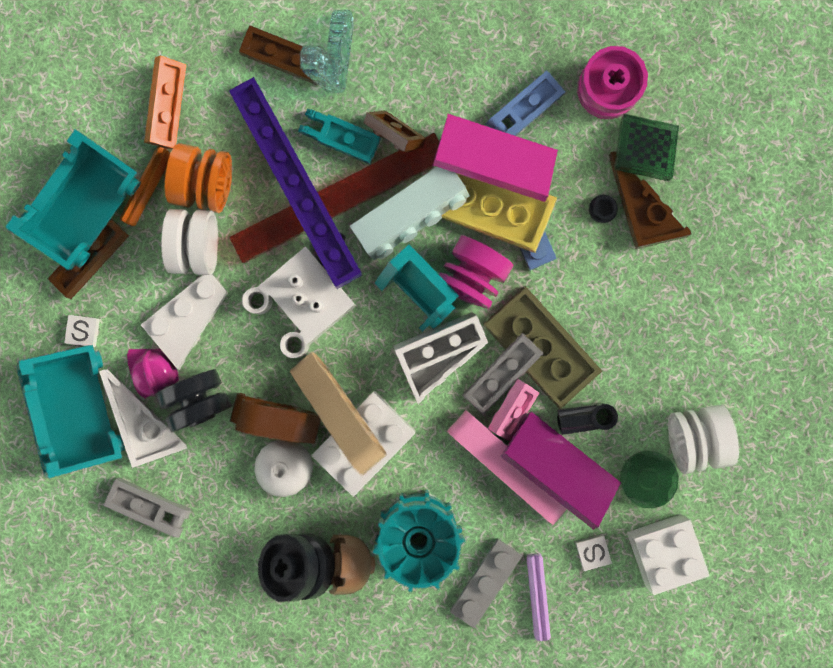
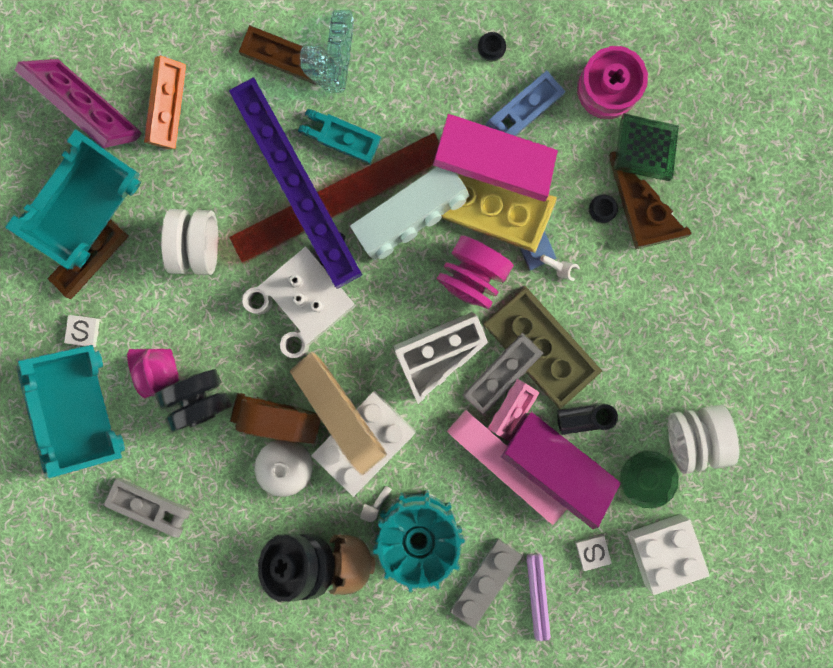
(78, 102): none -> magenta tile
(141, 430): white wing -> none
(148, 184): orange axle -> none
(184, 318): white wing -> none
(198, 178): orange wheel -> none
(369, 512): none -> white hand
(394, 130): reddish brown plate -> none
(420, 284): teal panel -> none
(491, 46): none -> black plate
(563, 268): none -> white hand

